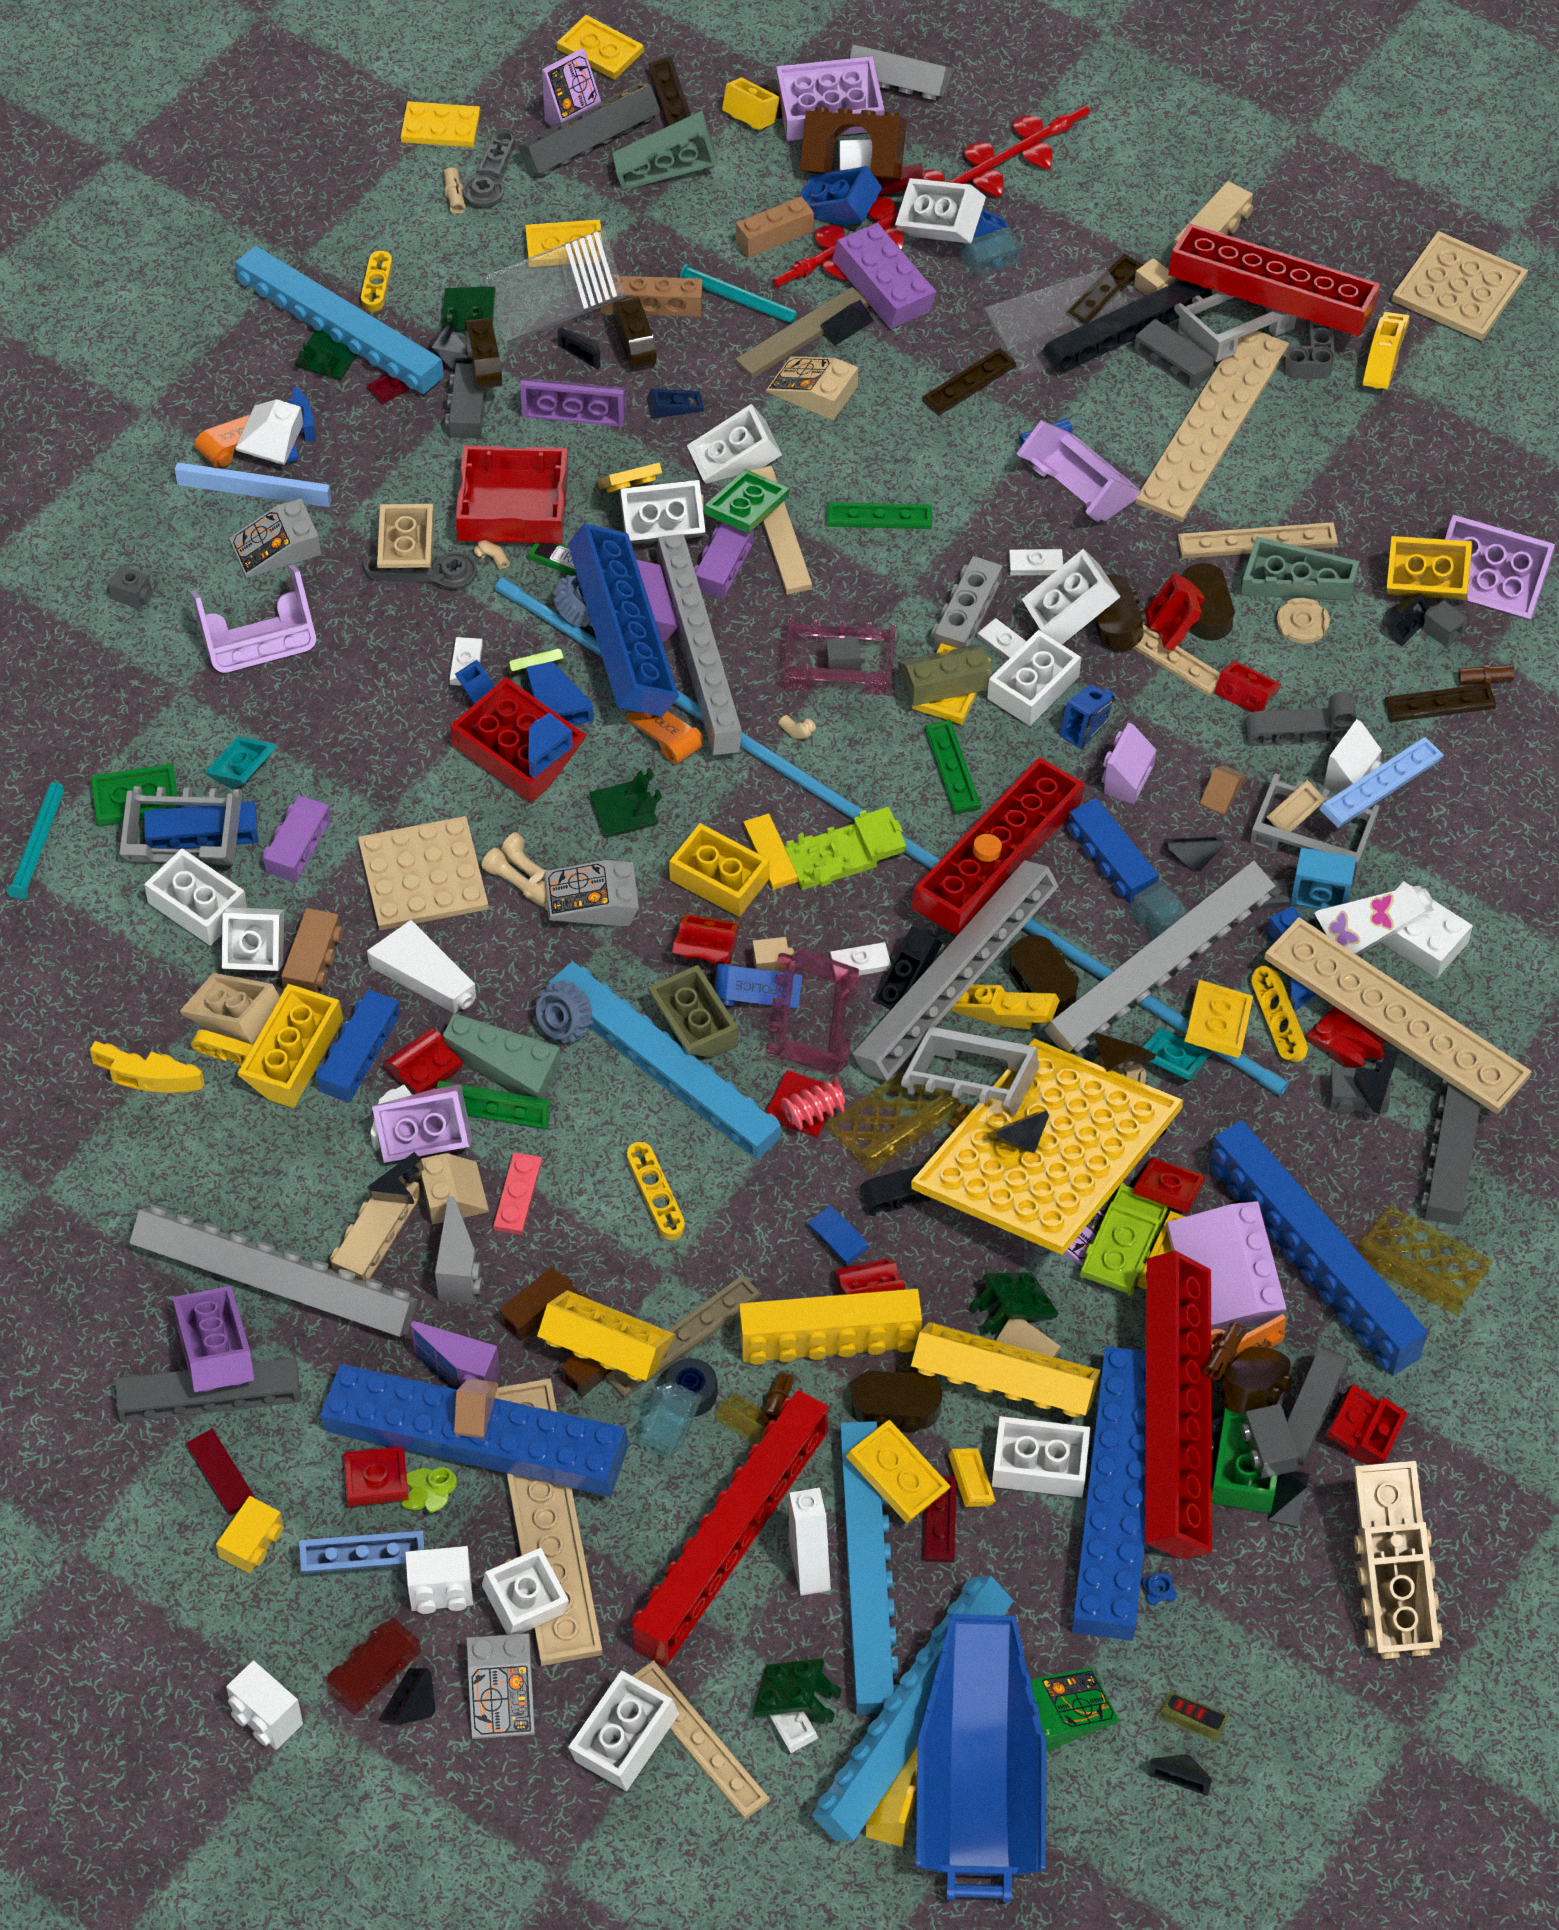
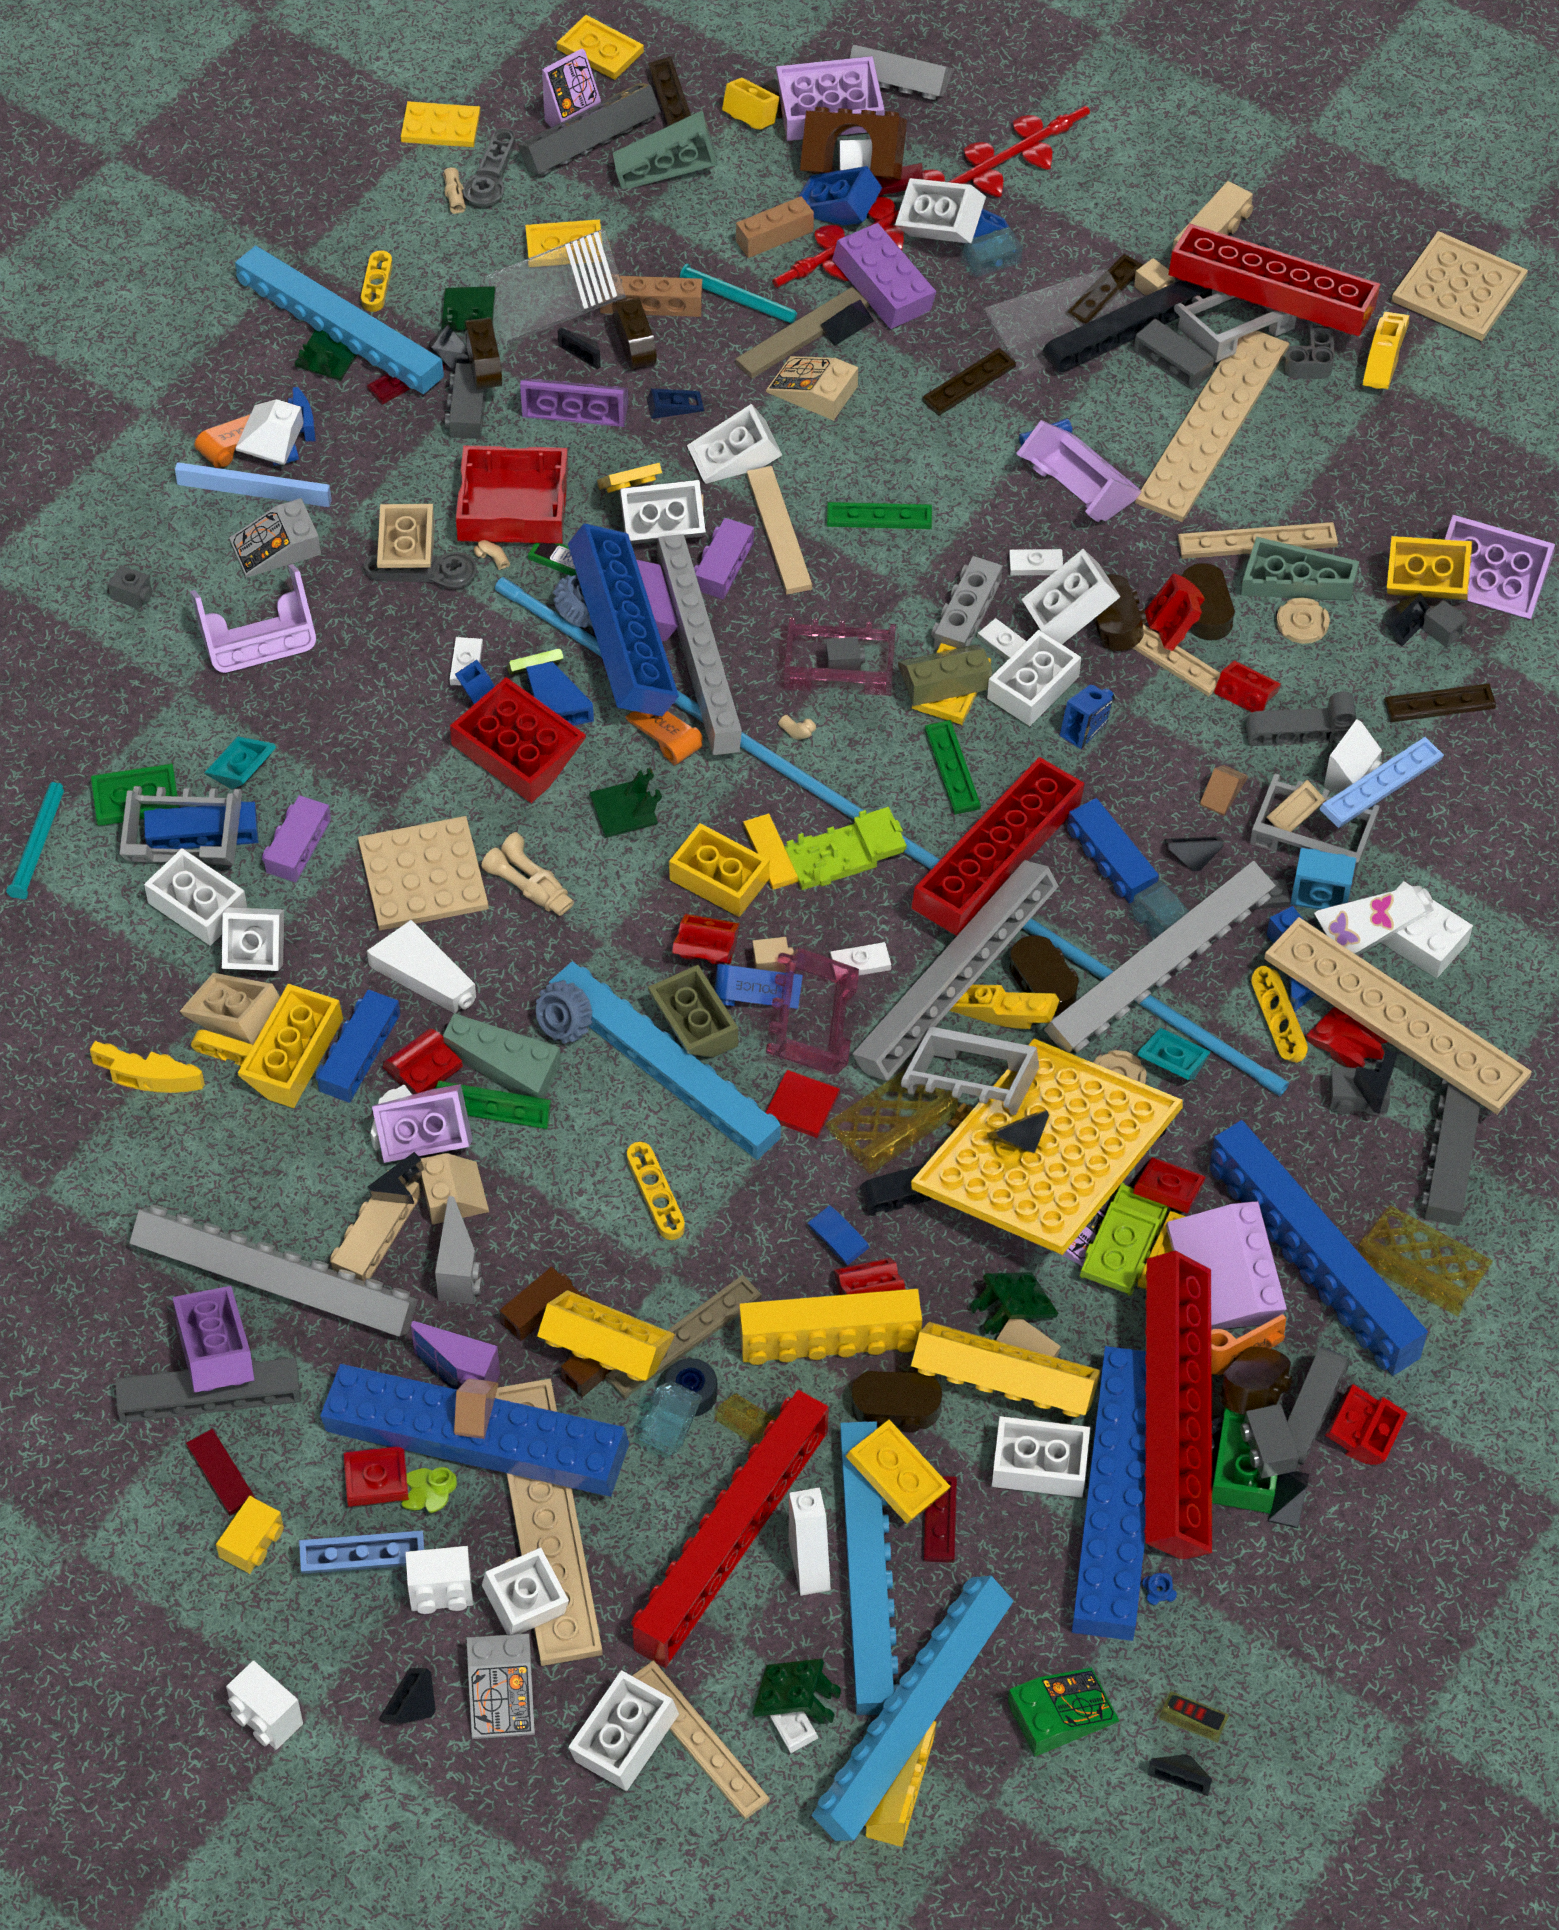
(312, 950): medium nougat brick -> none
(373, 1665): clear red brick -> none
(517, 1193): coral plate -> none
(547, 743): blue slope -> none
(592, 893): light grey slope -> none
(746, 501): green plate -> none
(777, 1396): reddish brown axle -> none
(814, 1103): coral piece -> none
(908, 966): black slope -> none
(971, 1477): yellow tile -> none
(981, 1761): blue windscreen -> none
(987, 847): orange tile -> none
(1120, 1054): dark brown slope -> none
(1128, 765): lavender slope -> none
(1218, 1018): yellow plate -> none
(1224, 1351): reddish brown pin -> none
(1395, 1561): tan wedge -> none
(1486, 674): reddish brown pin -> none

